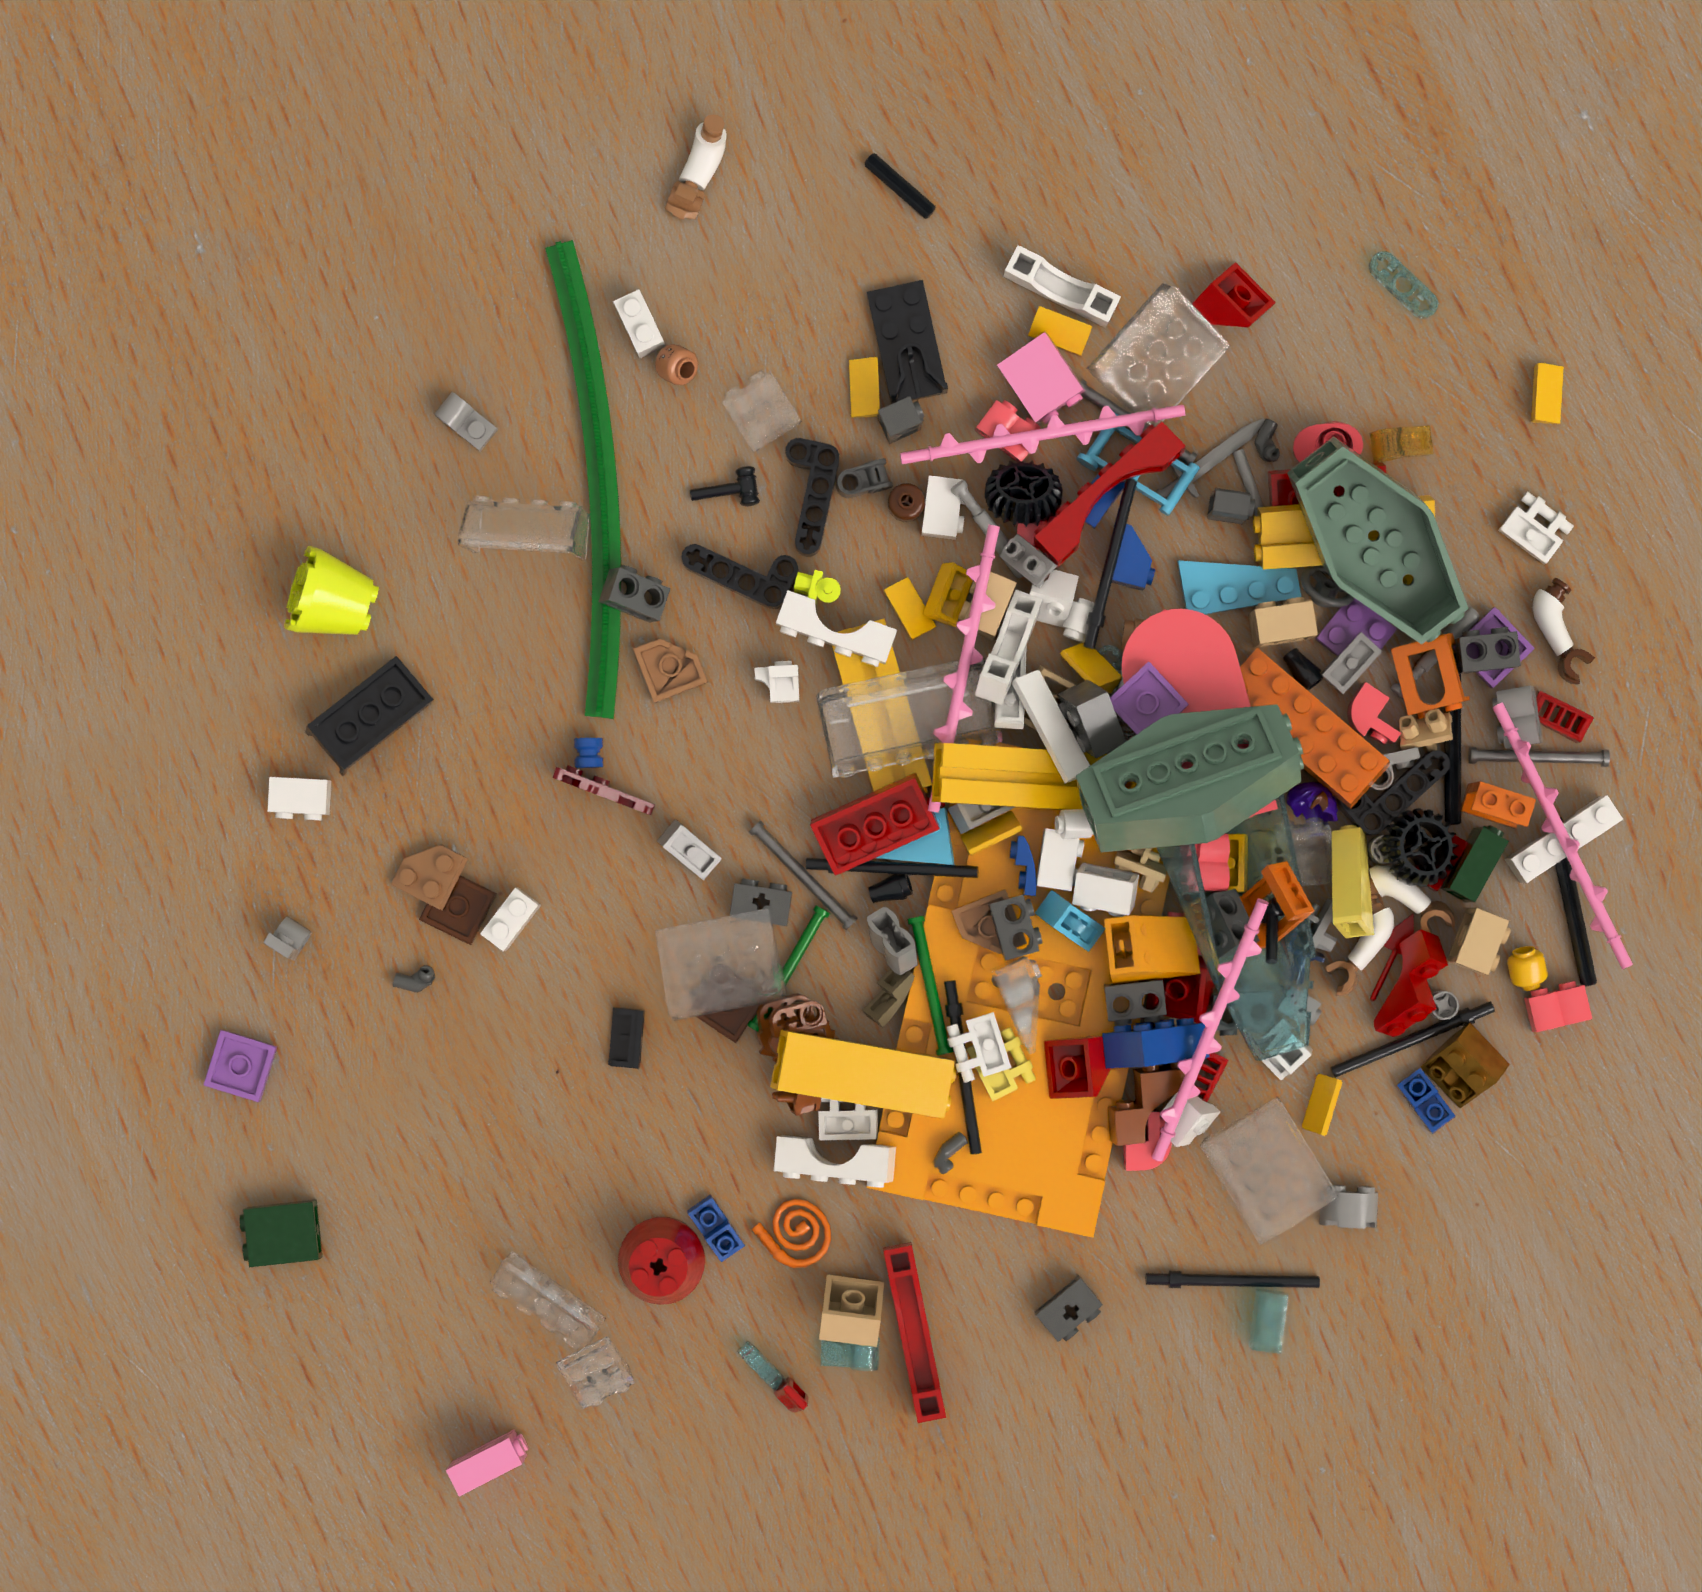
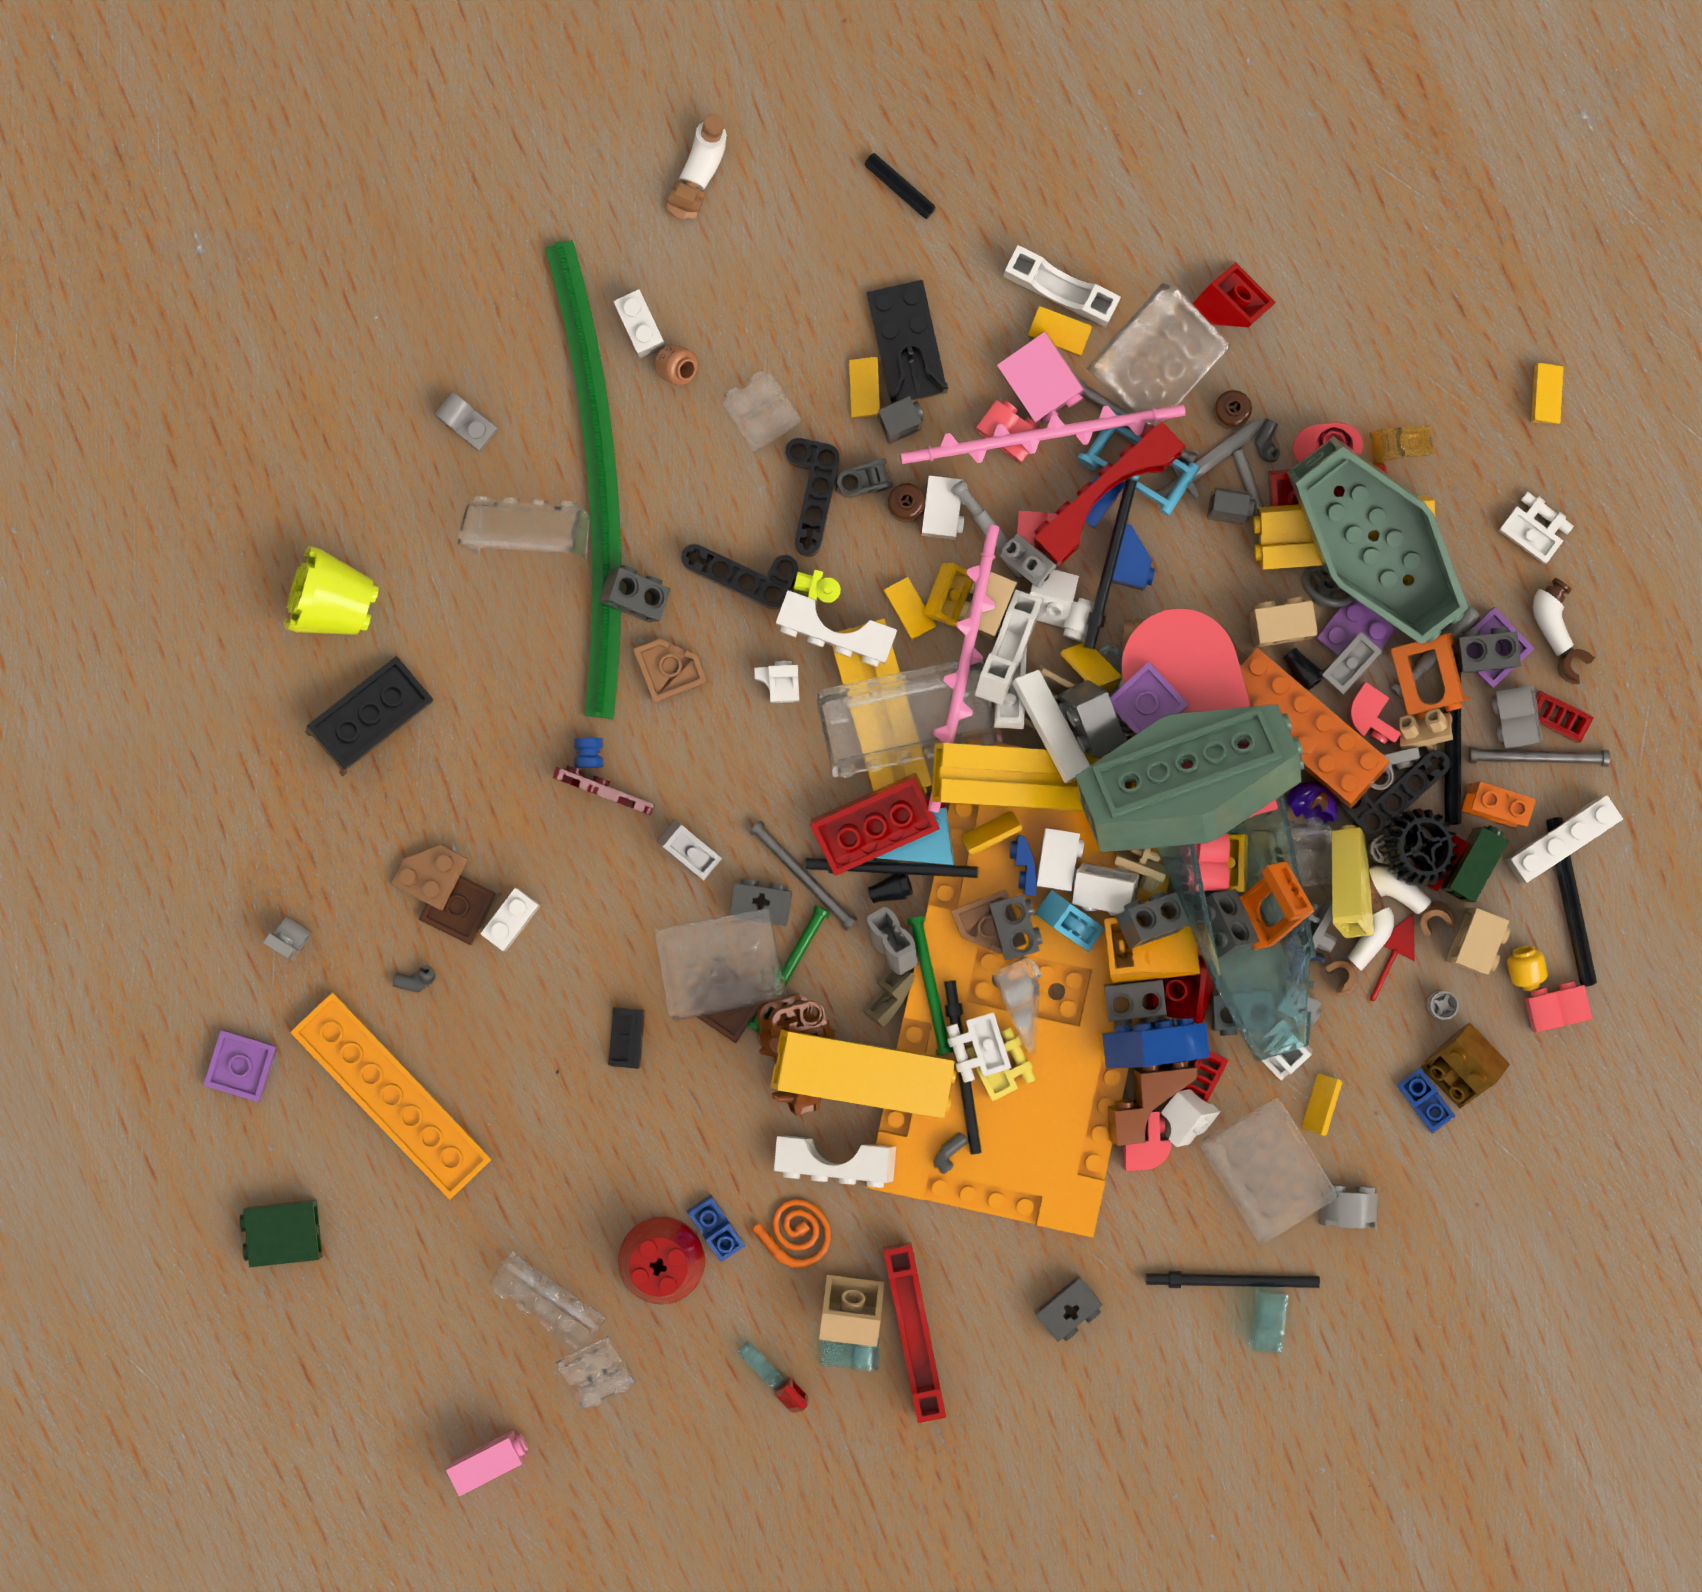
(299, 797): white brick -> none
(391, 1095): none -> light orange plate
(745, 487): black piece -> none
(848, 1124): white plate -> none
(970, 816): light grey plate -> none
(1023, 493): black gear -> none
(1073, 824): white brick -> none
(1075, 1067): red slope -> none
(1154, 923): none -> dark grey brick
(1211, 1020): bright pink plant -> none
(1228, 587): medium azure wing -> none
(1234, 419): none -> reddish brown head
(1271, 919): black piece -> none
(1391, 286): clear light blue beam -> none
(1411, 996): red arch -> none
(1462, 1019): black bar -> none
(1554, 824): bright pink plant -> none

